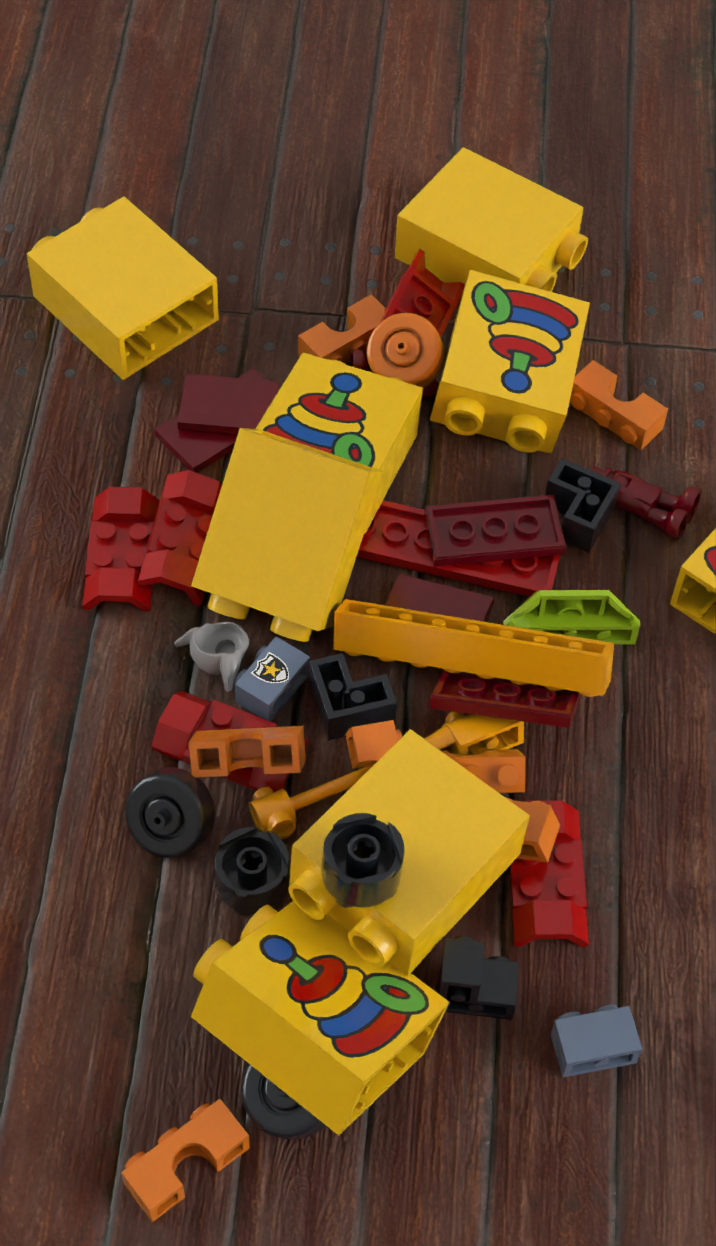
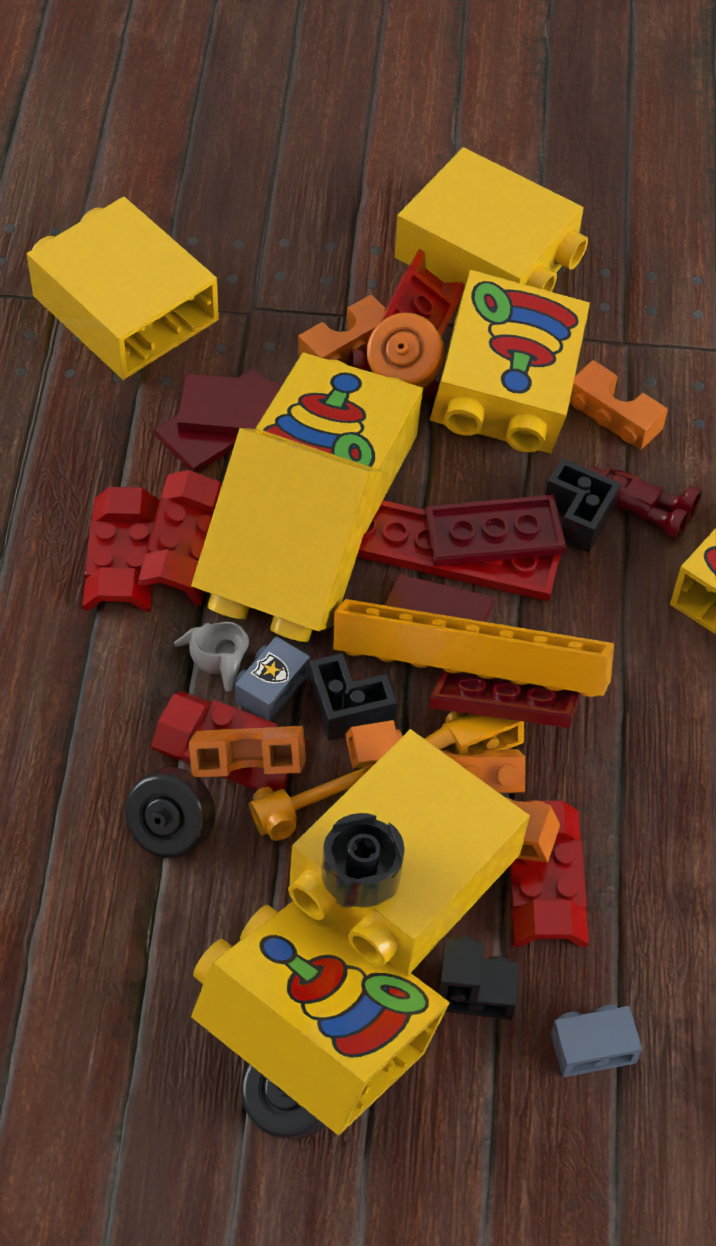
(209, 1134): orange arch -> none
(251, 870): black brick -> none
(578, 614): lime wedge -> none

